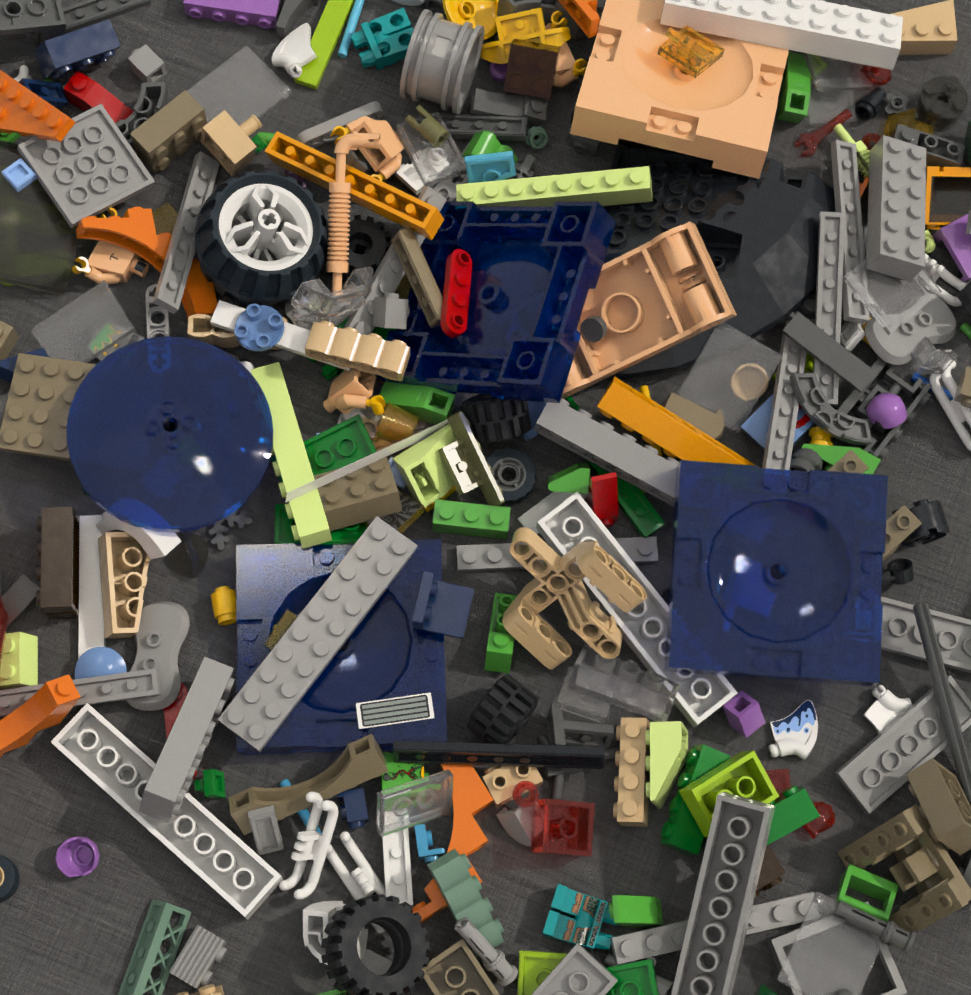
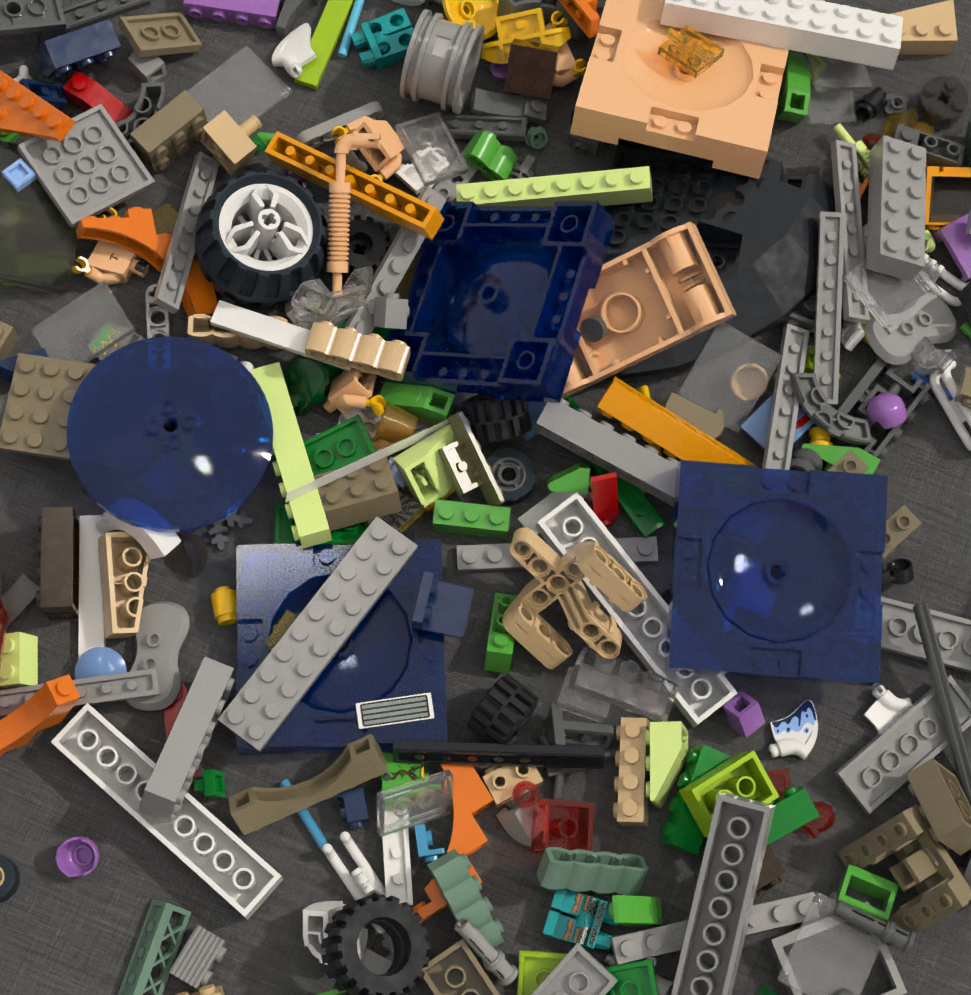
(159, 34): none -> dark tan plate
(259, 327): medium blue dish -> none
(265, 830): light grey tile -> none
(306, 384): none -> dark green slope
(312, 846): white piece -> none
(419, 275): dark tan brick -> none
(429, 128): olive hinge -> none
(456, 293): red plate -> none
(490, 167): medium azure tile -> none
(585, 871): none -> sand green brick
(813, 139): clear red piece -> none
(829, 352): dark grey tile -> none
(876, 75): clear red animal -> none
(933, 521): black brick -> none

